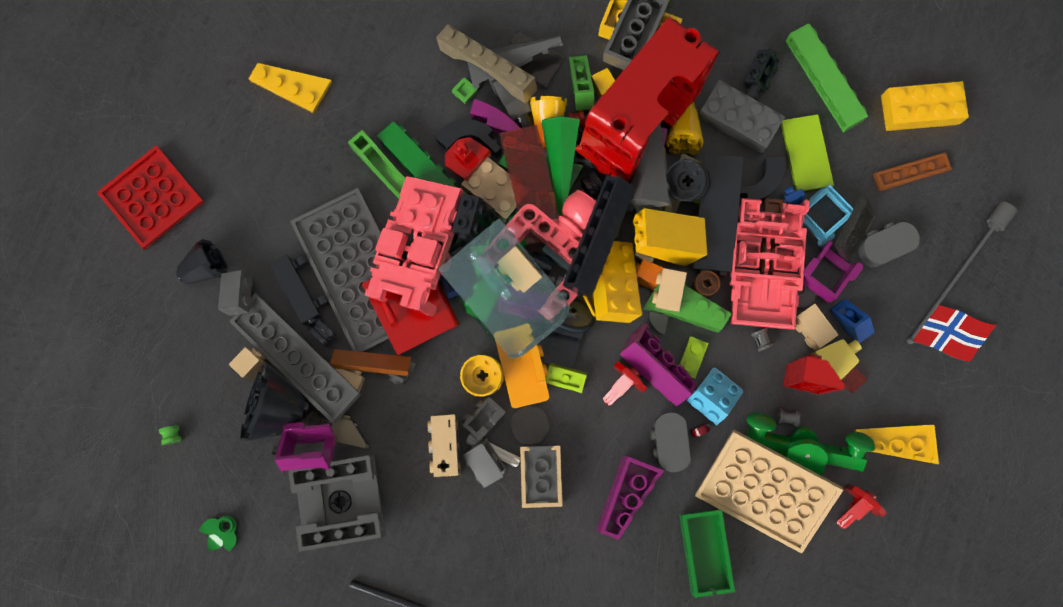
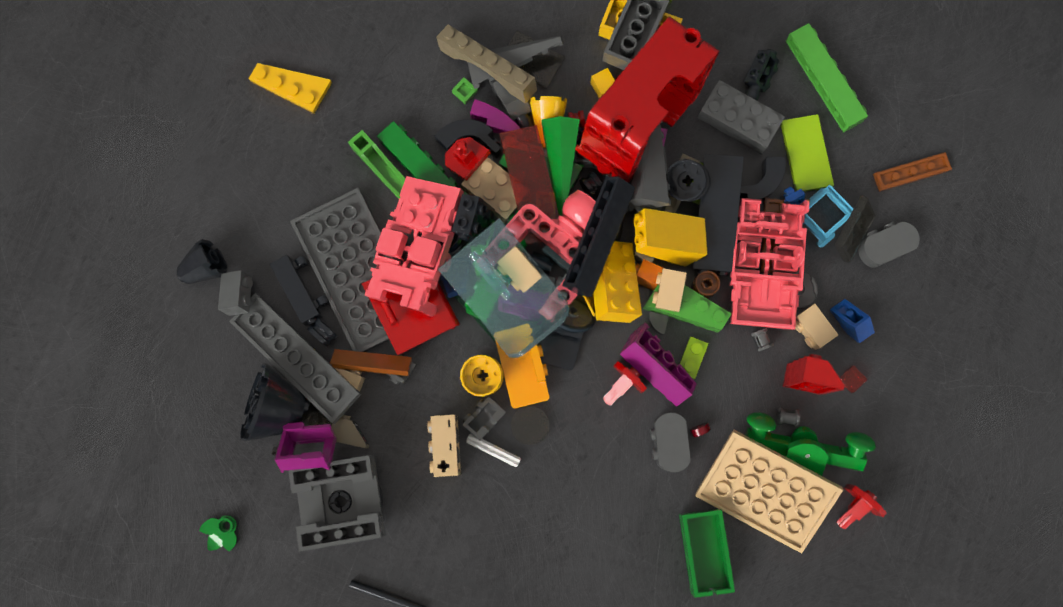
(150, 197): red plate -> none
(170, 435): bright green wheel -> none
(248, 363): tan brick -> none
(484, 462): brick -> none
(541, 476): dark grey piece -> none
(566, 377): lime plate -> none
(581, 83): bright green slope -> none
(626, 495): magenta wedge -> none
(686, 133): yellow cone -> none
(715, 396): medium azure bracket -> none
(840, 356): light yellow torso -> none
(850, 273): magenta piece -> none
(905, 442): yellow wing -> none
(924, 106): yellow brick -> none
(951, 329): flag -> none

